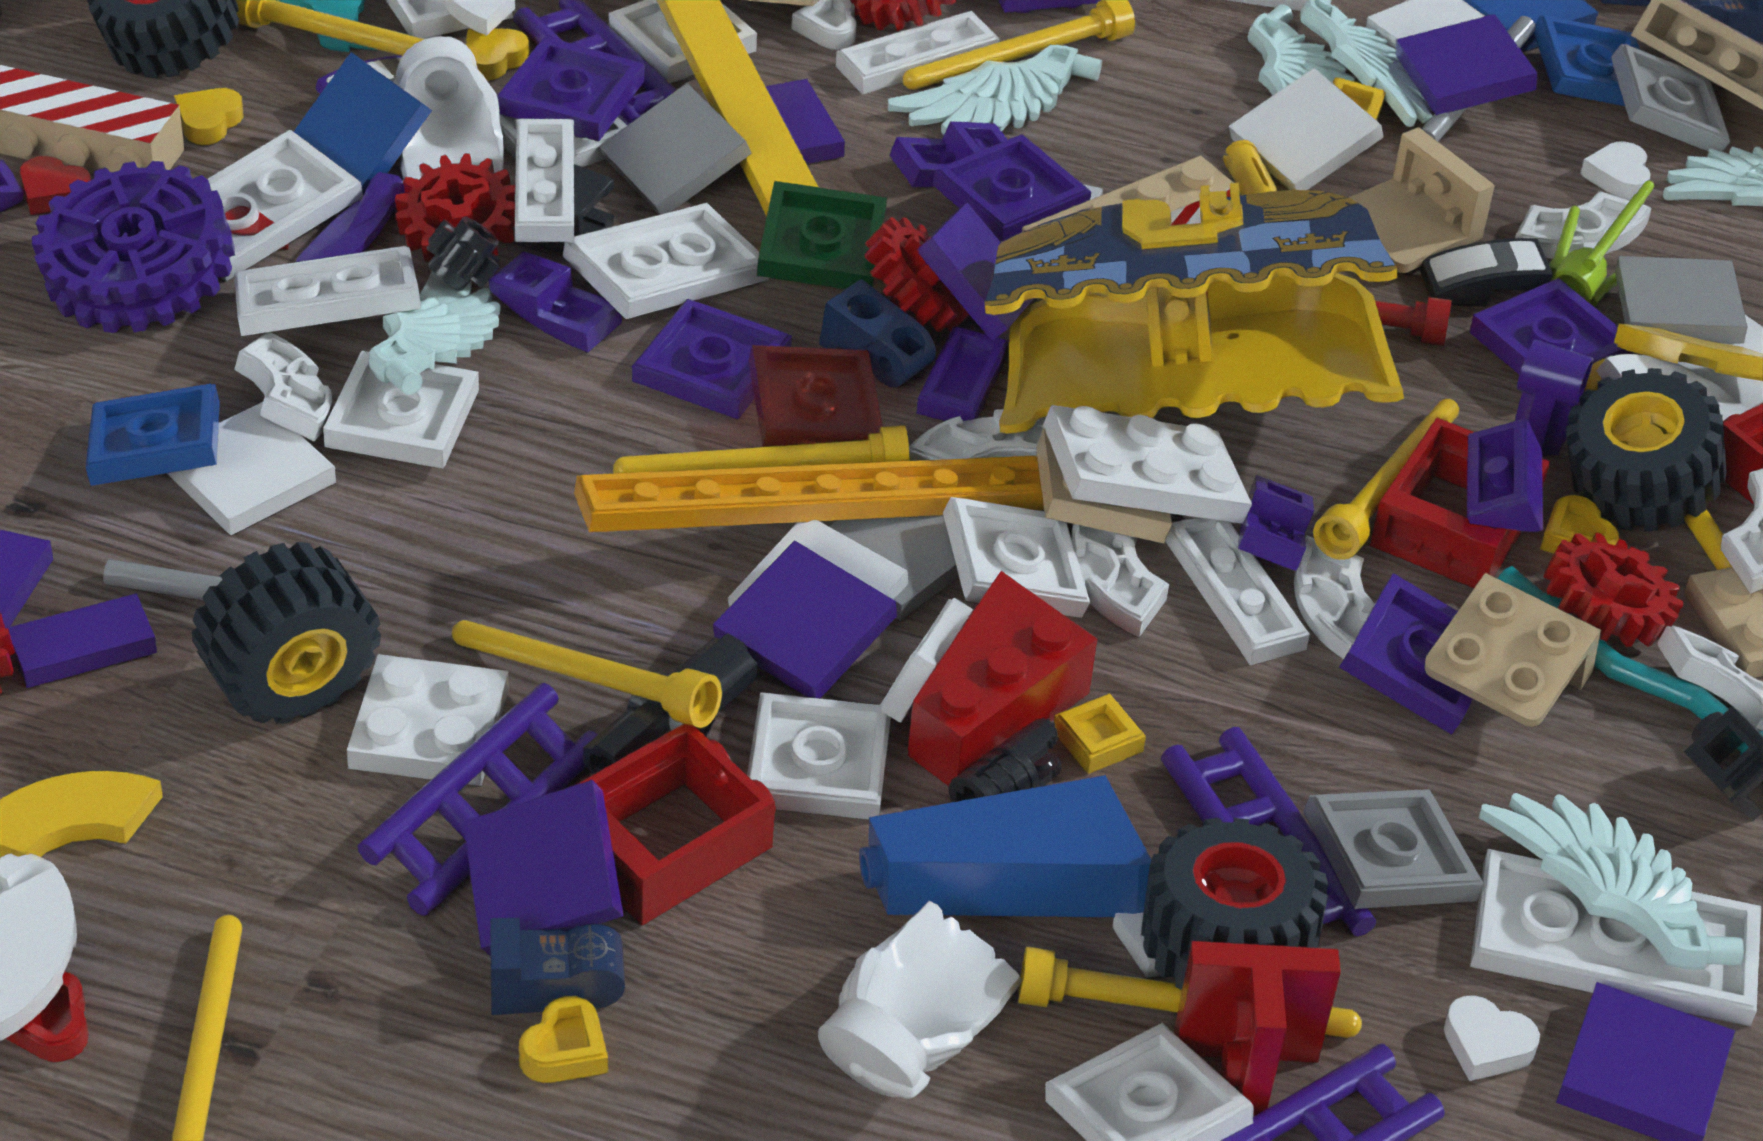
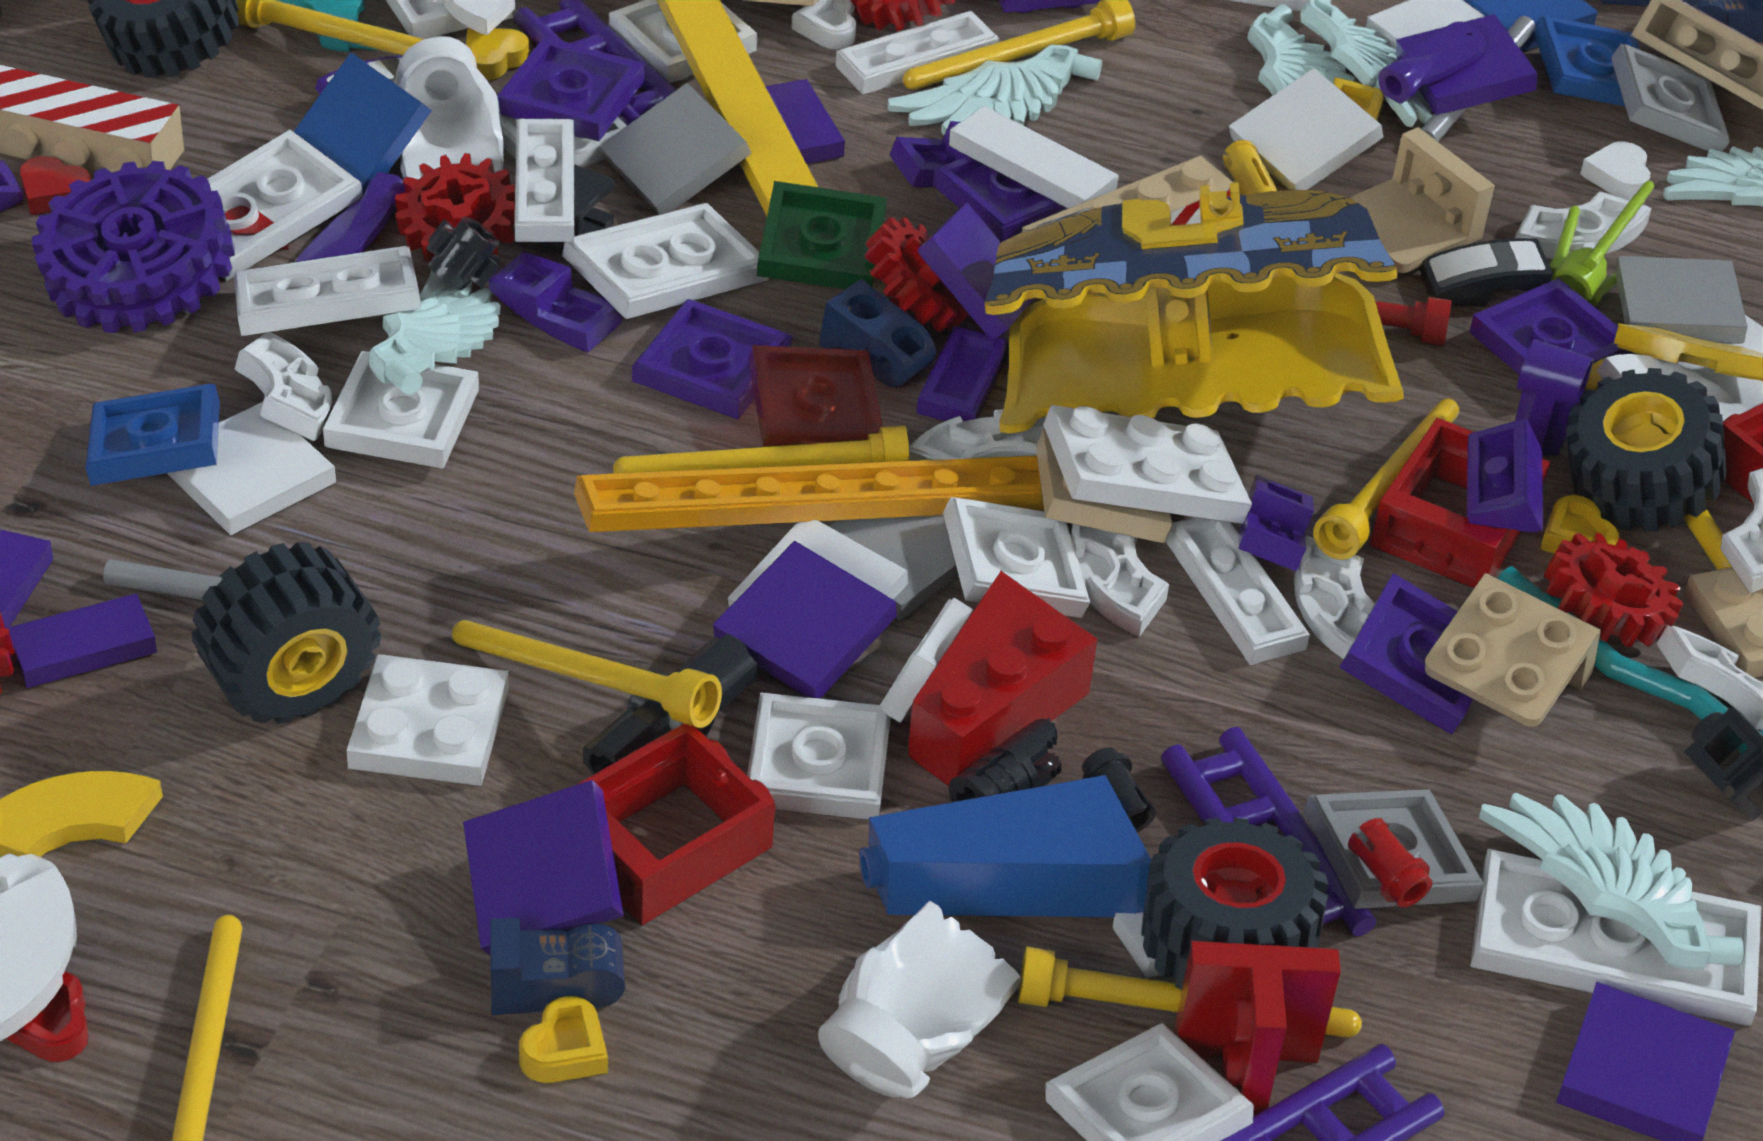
(209, 114): yellow tile -> none
(442, 795): dark purple bar -> none
(1031, 158): none -> white tile
(1099, 733): yellow tile -> none
(1117, 770): none -> black pin
(1399, 873): none -> red pin
(1432, 60): none -> dark purple piece
(1489, 1039): white tile -> none

